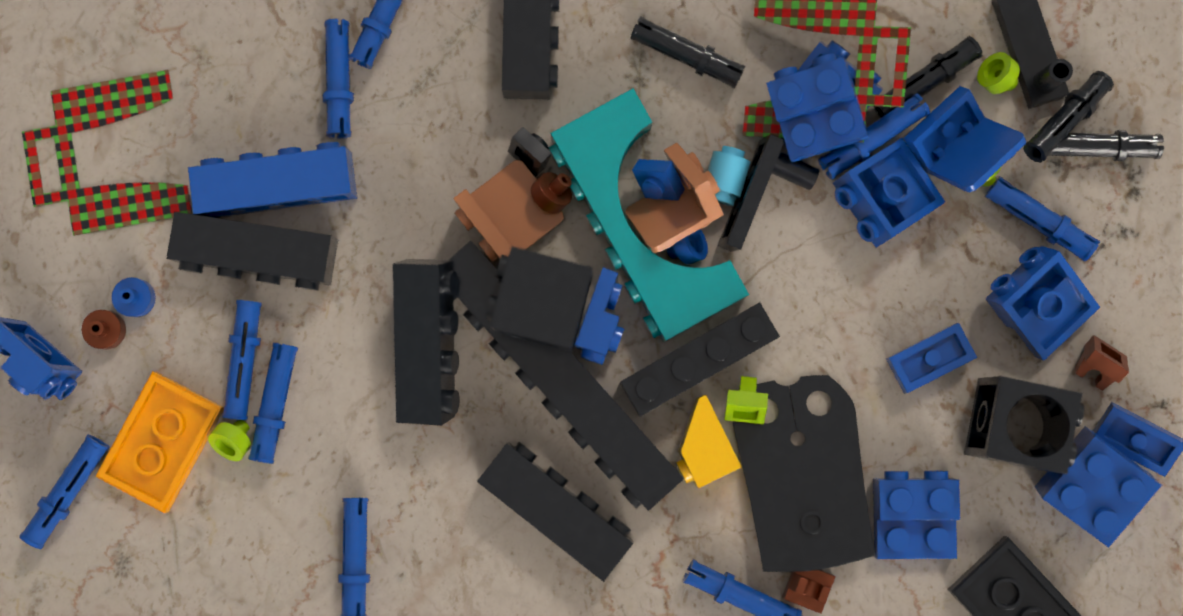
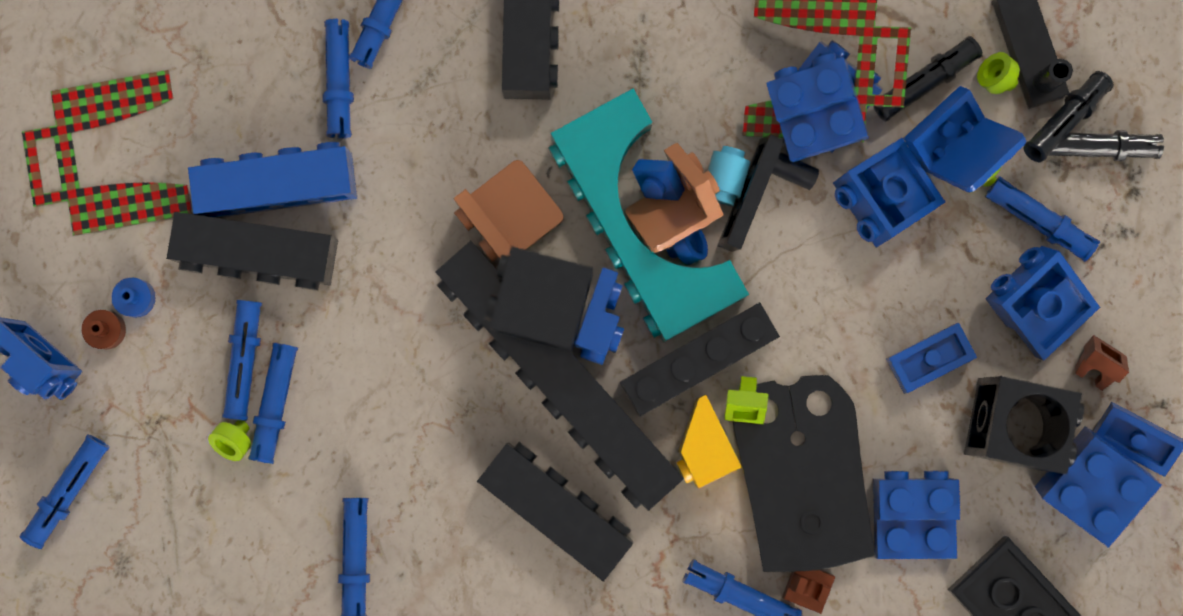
(160, 442): light orange tile -> none
(425, 341): black brick -> none
(530, 150): black plate -> none
(552, 192): copper tile -> none
(685, 51): black pin -> none
(879, 134): blue pin -> none

